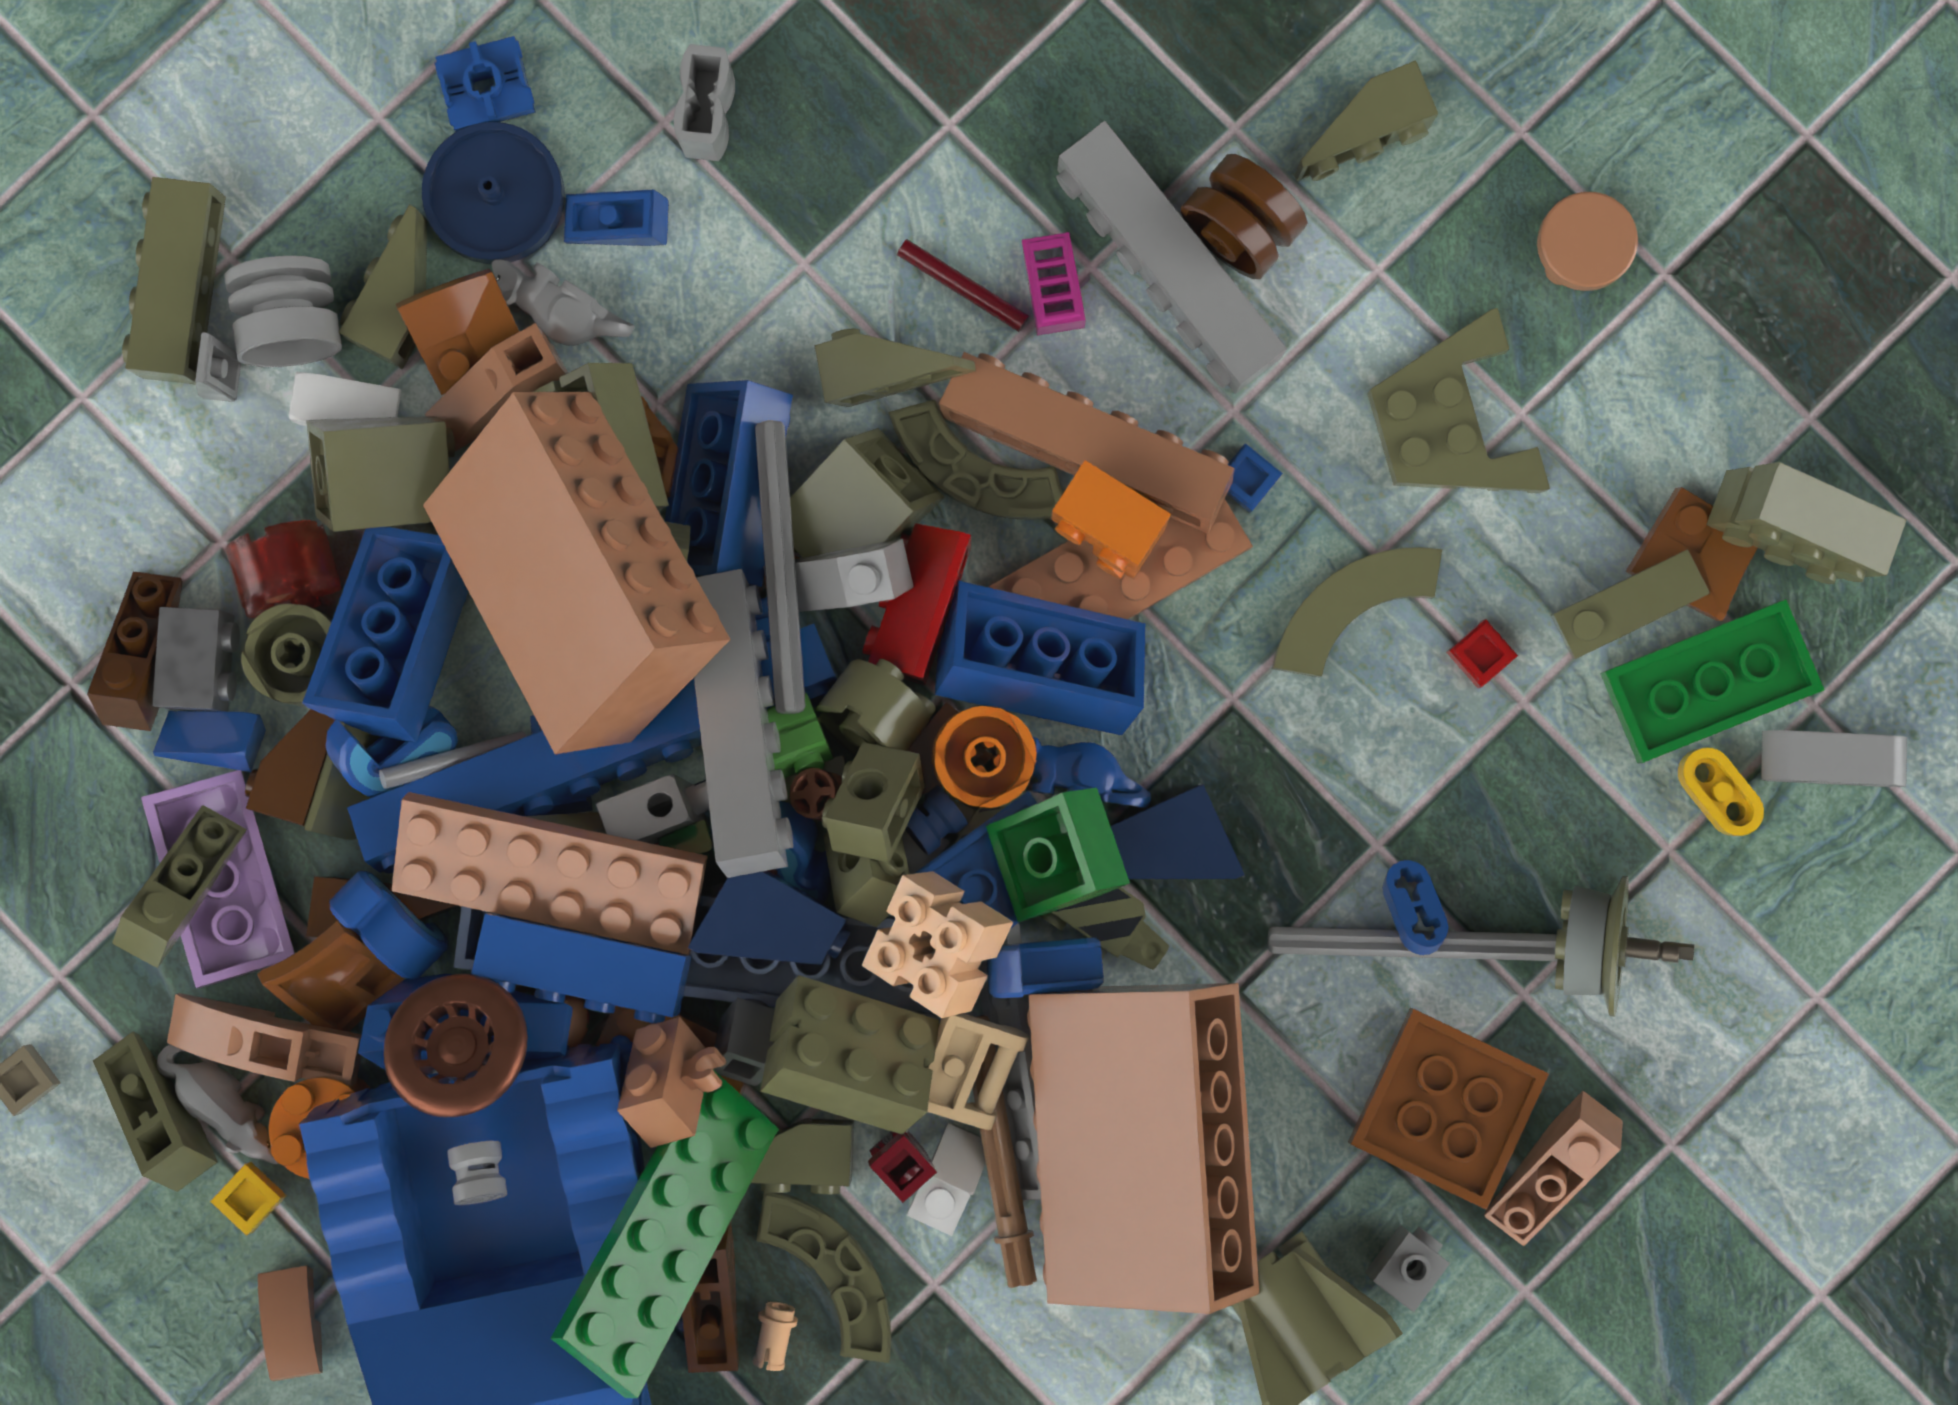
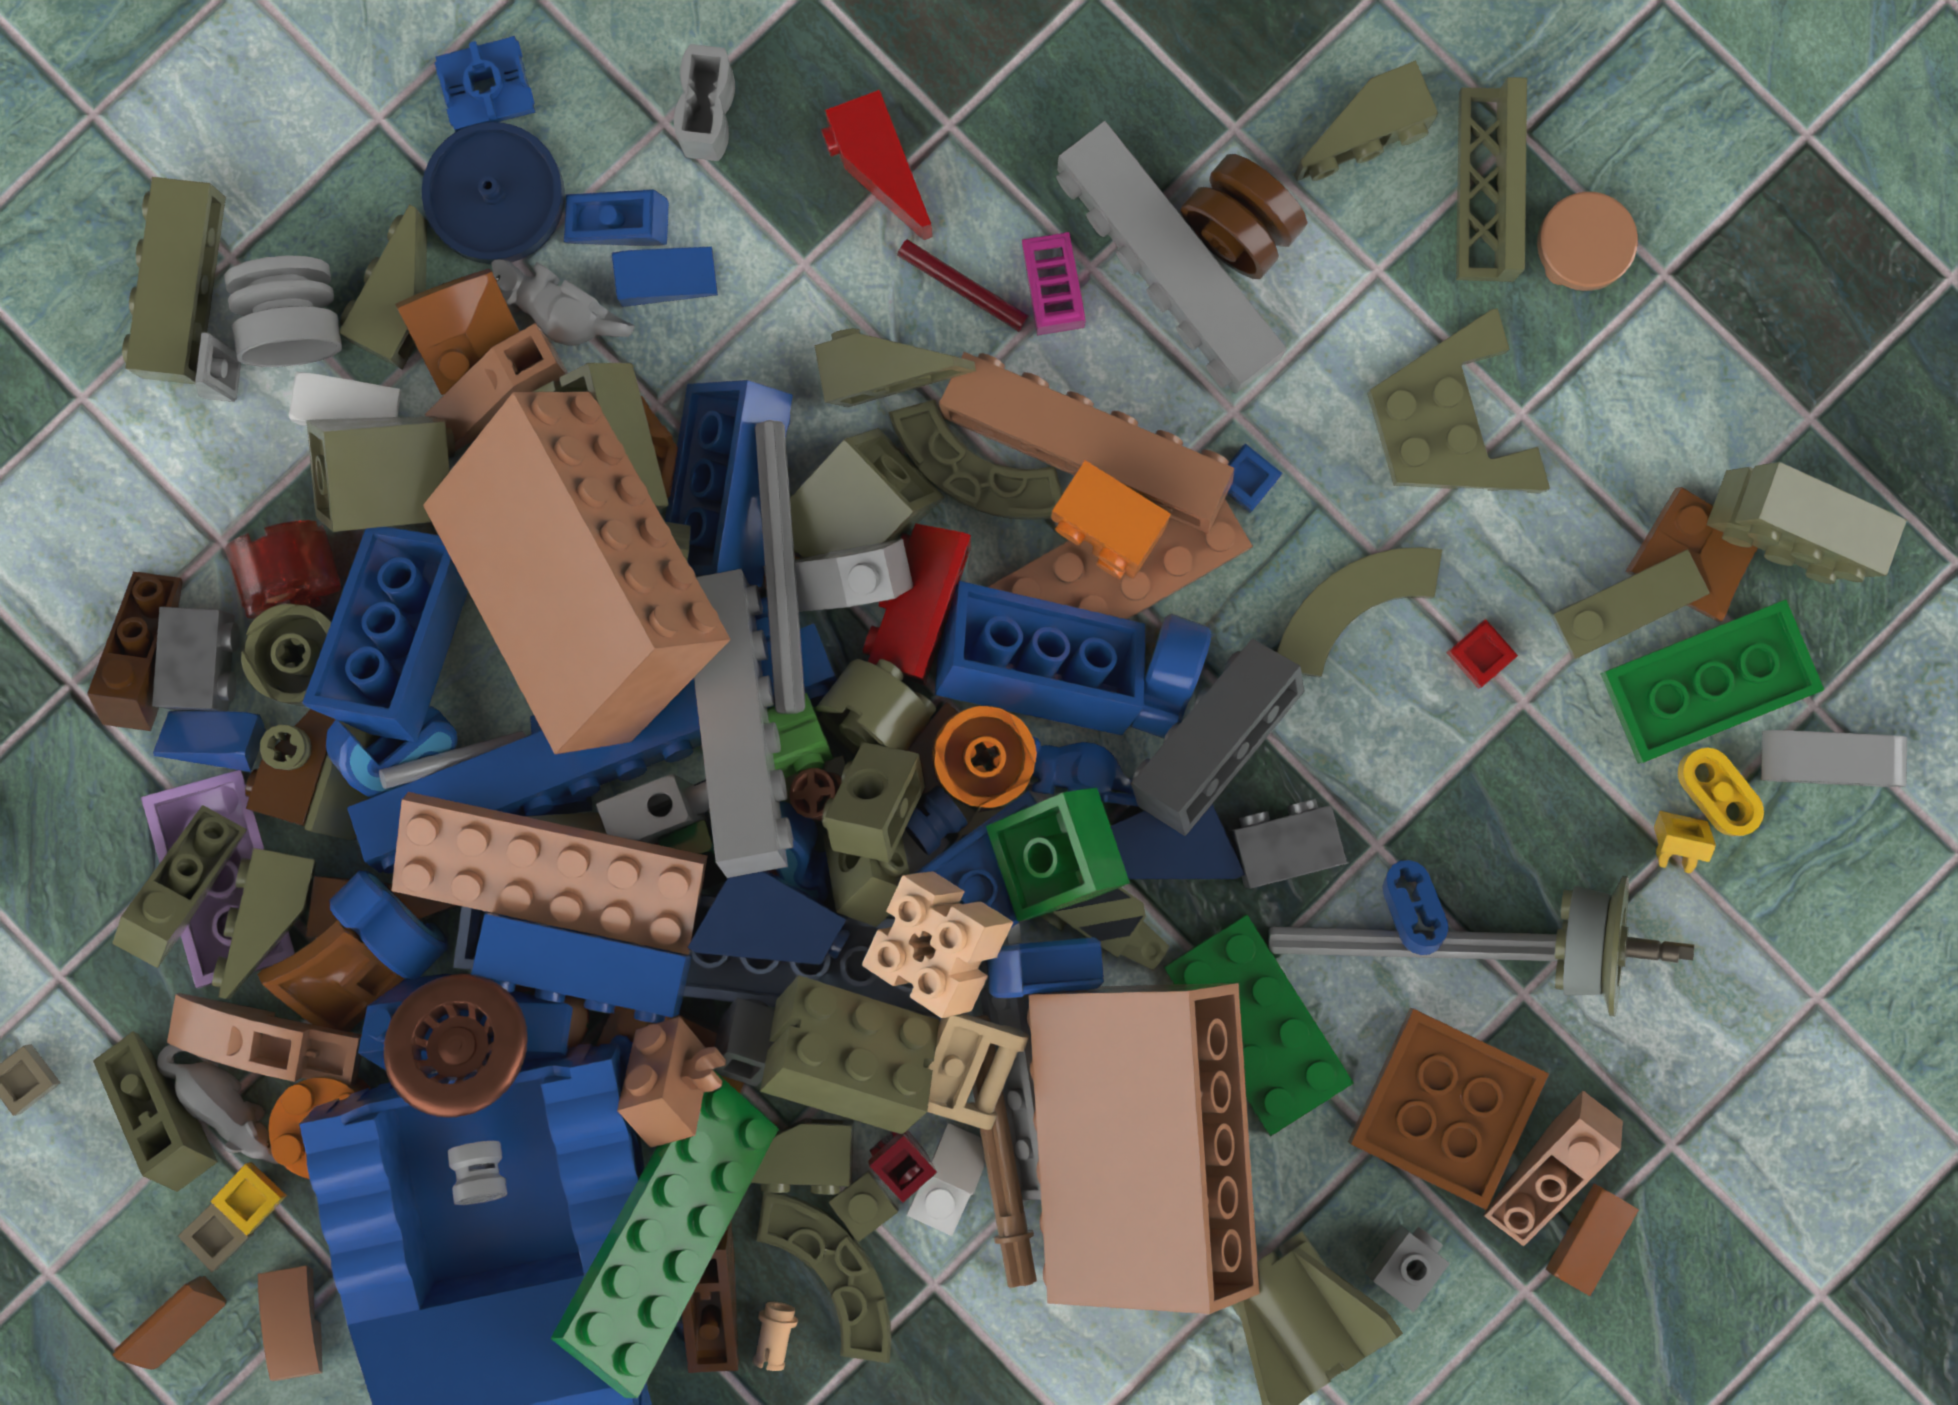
(171, 1325): none -> dark orange slope
(213, 1238): none -> dark tan plate
(270, 905): none -> olive slope
(298, 738): none -> olive bush
(663, 275): none -> blue slope
(863, 1206): none -> olive plate
(874, 157): none -> red slope
(1172, 674): none -> blue animal
(1217, 736): none -> dark grey brick
(1284, 1051): none -> green plate
(1287, 845): none -> flat silver brick
(1510, 181): none -> olive fence
(1592, 1239): none -> dark orange slope
(1683, 837): none -> yellow tile

